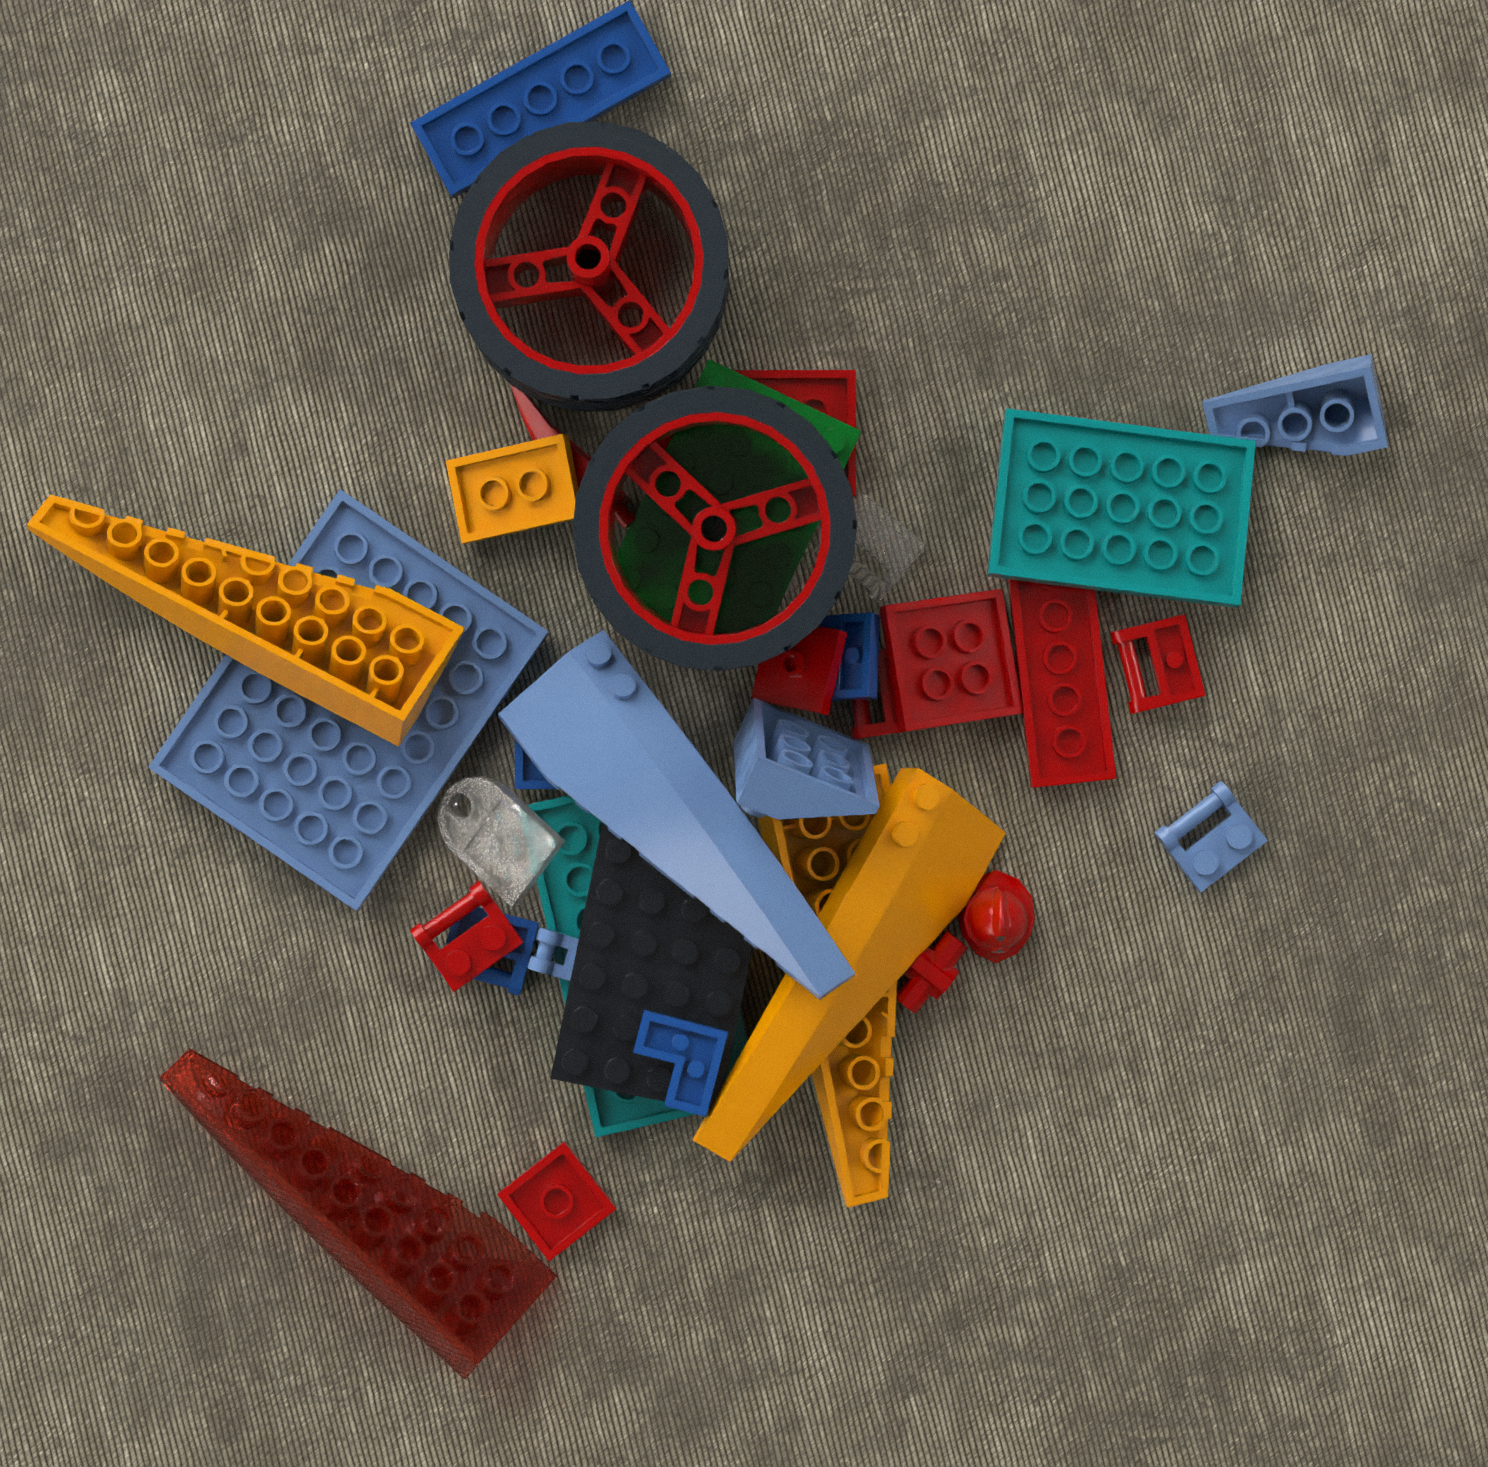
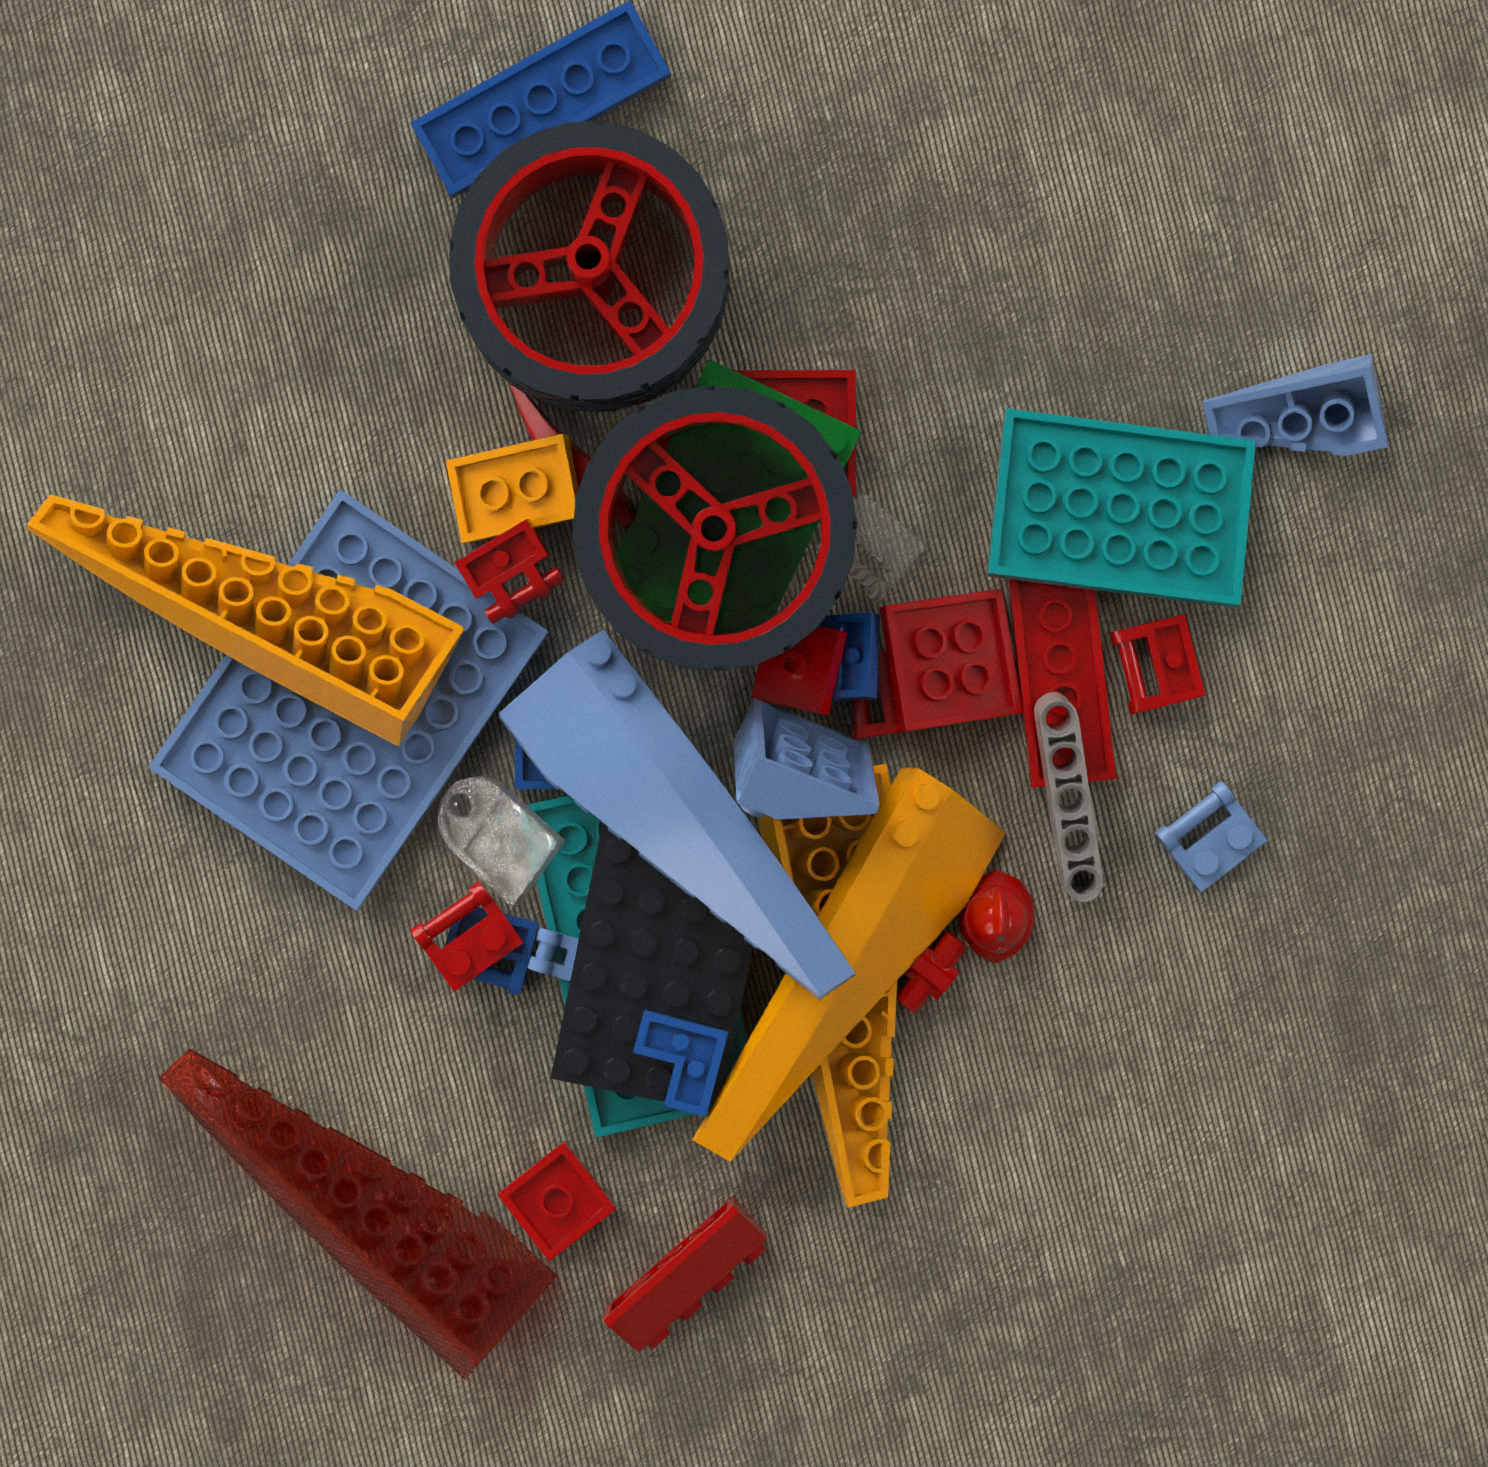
(502, 560): none -> red plate
(685, 1275): none -> red slope
(1080, 813): none -> light grey beam

